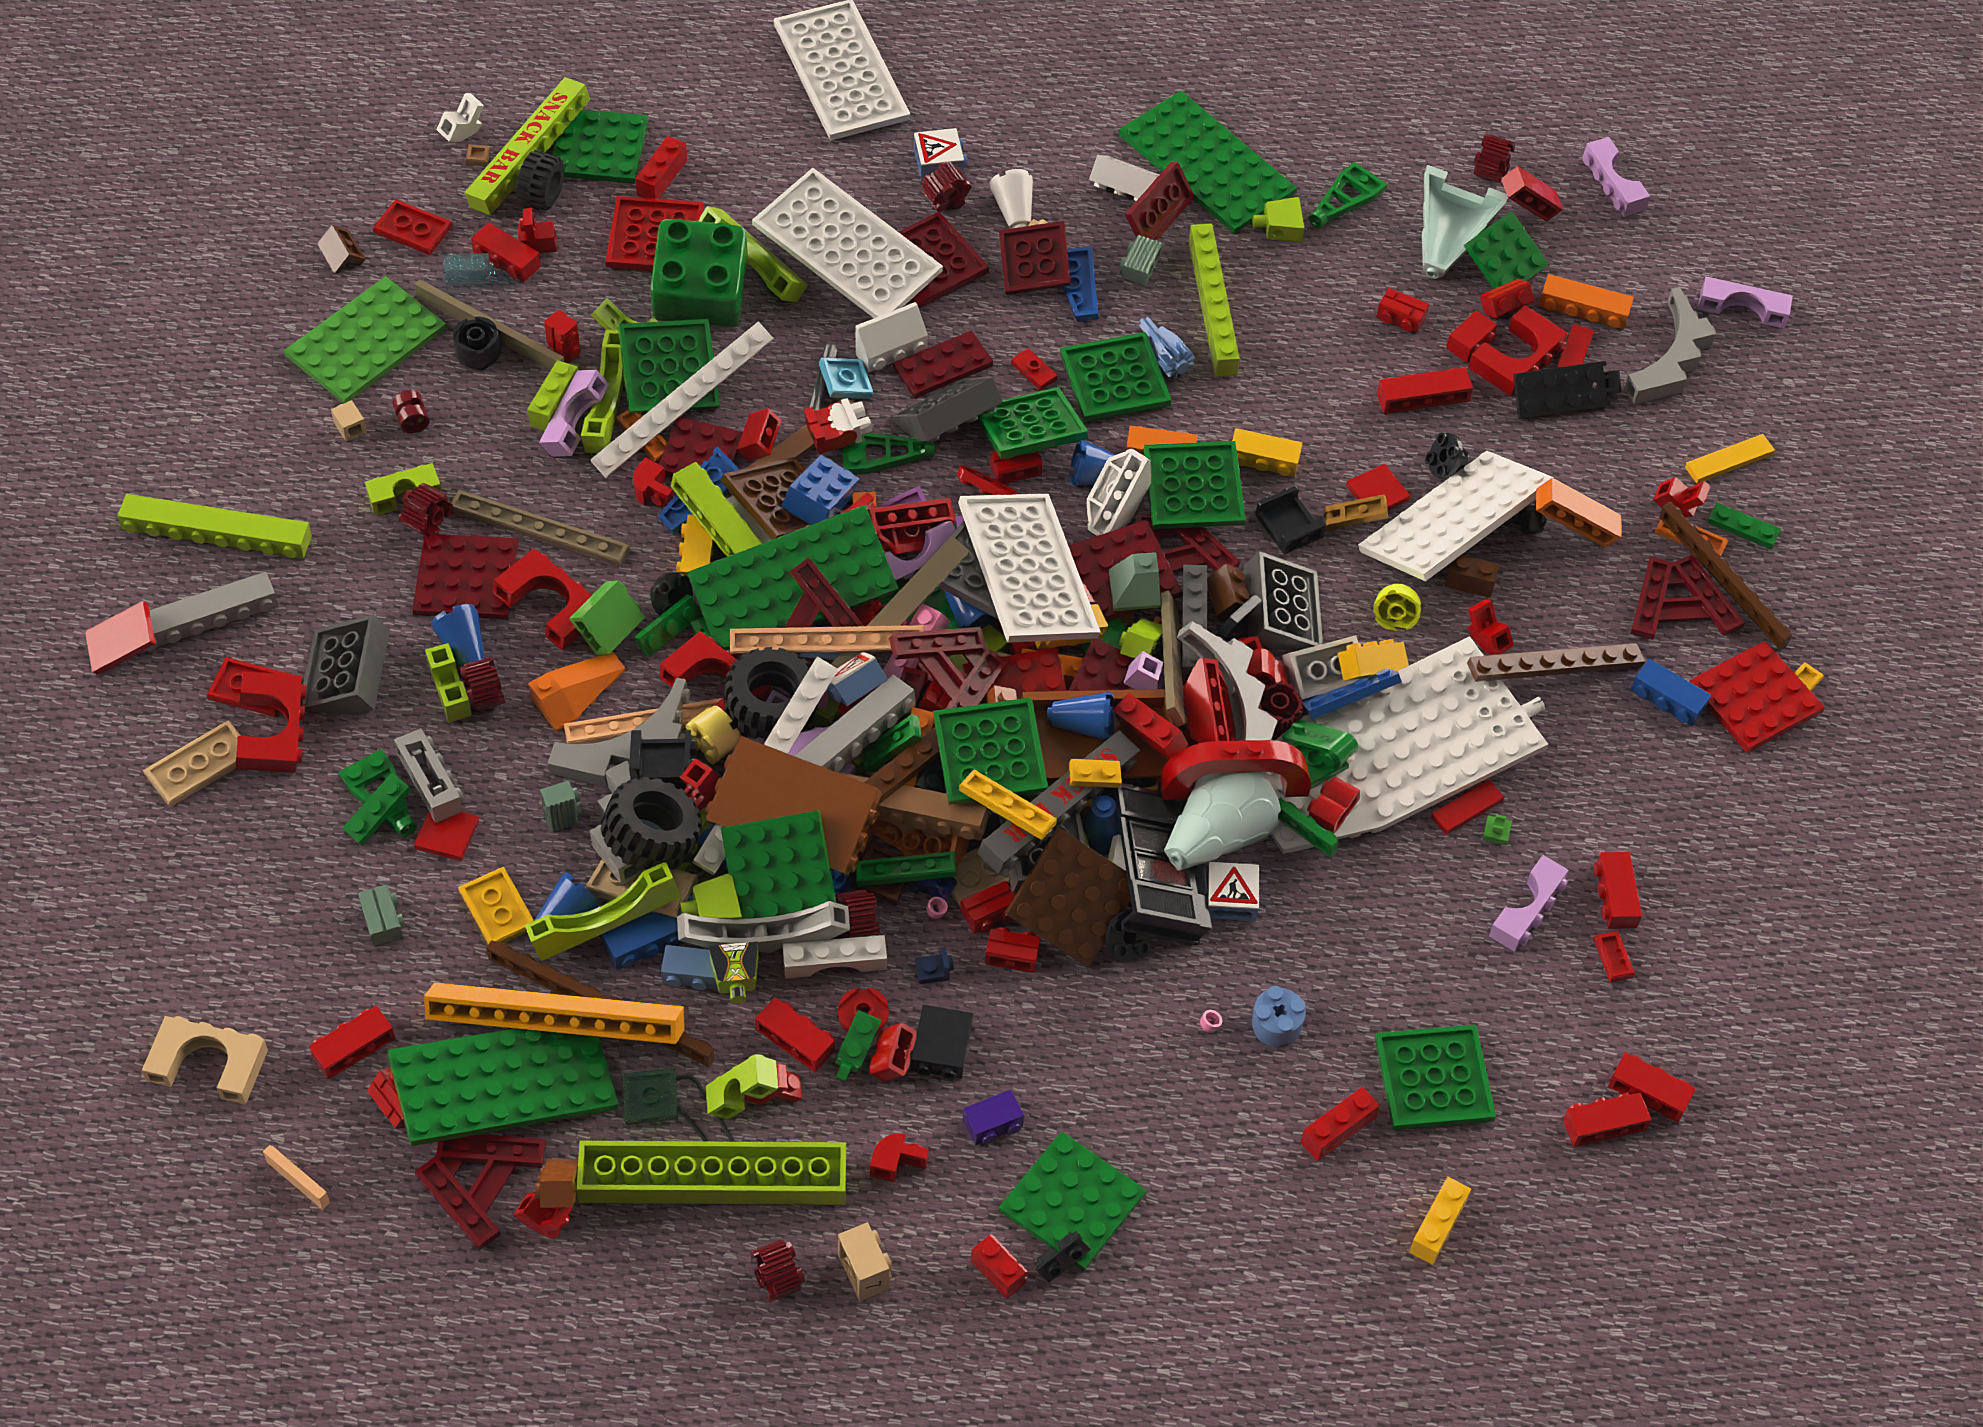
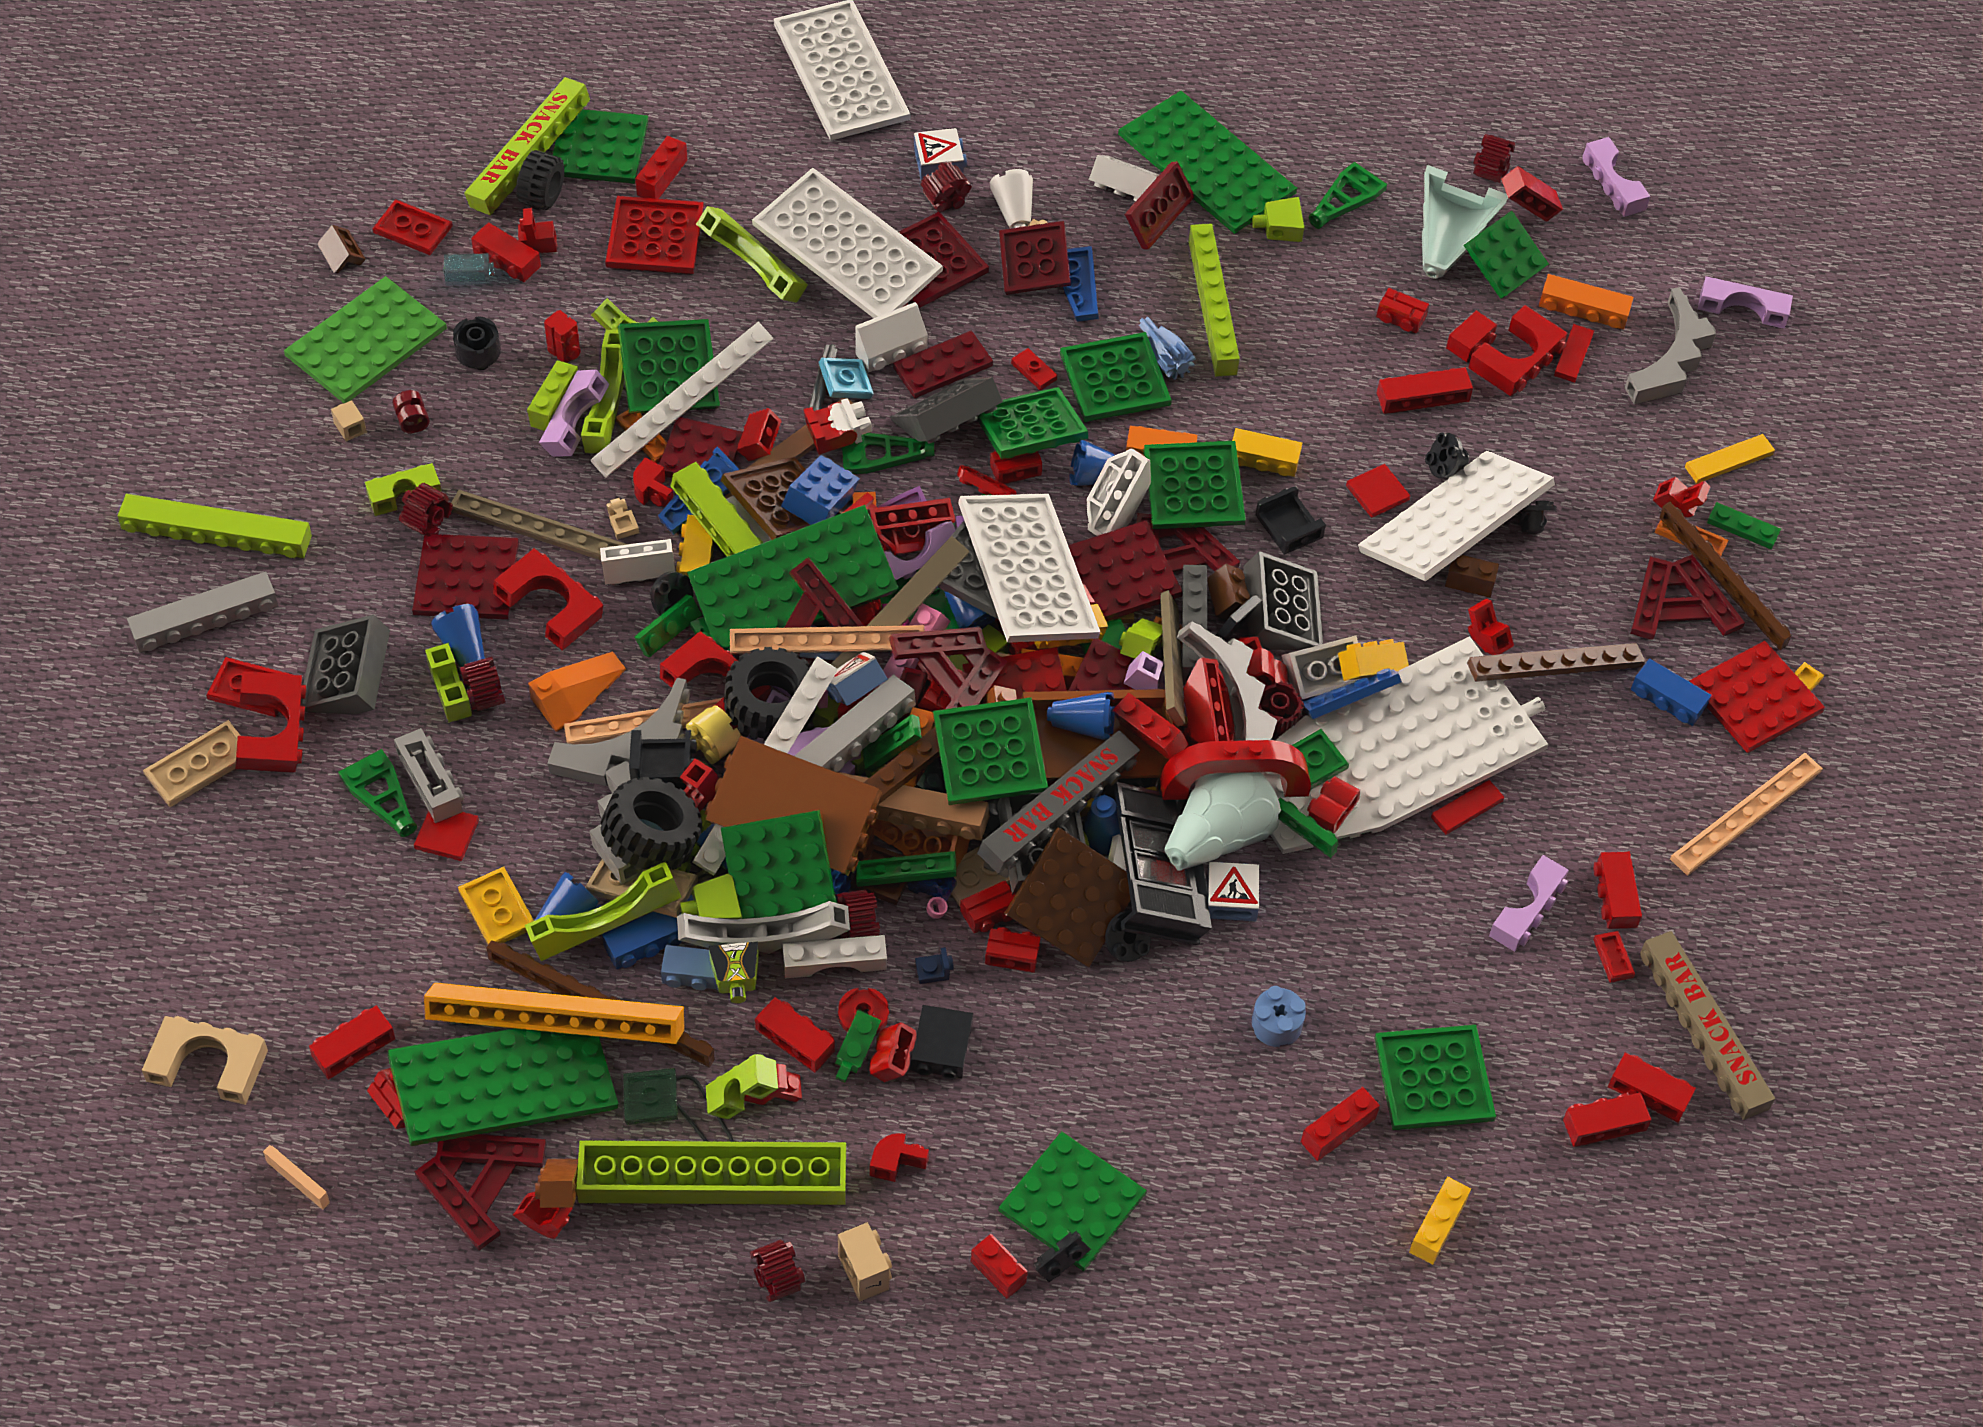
(120, 637): tile -> none
(377, 809): green plate -> none
(380, 915): sand green brick -> none
(463, 123): white brick -> none
(477, 155): medium nougat tile -> none
(507, 336): dark tan tile -> none
(560, 806): sand green brick -> none
(607, 617): bright green brick -> none
(621, 519): none -> tan plate
(637, 561): none -> white brick
(699, 272): green brick -> none
(993, 1118): dark purple brick -> none
(1008, 804): yellow tile -> none
(1095, 773): yellow plate -> none
(1135, 583): sand green slope -> none
(1141, 260): sand green brick -> none
(1209, 1017): bright pink hinge -> none
(1334, 744): green door -> none
(1355, 512): pearl gold plate -> none
(1398, 603): neon yellow cylinder -> none
(1497, 829): bright green tile -> none
(1507, 298): red brick -> none
(1564, 389): black hinge -> none
(1578, 512): orange brick -> none
(1707, 1026): none -> dark tan brick
(1746, 814): none -> light nougat tile

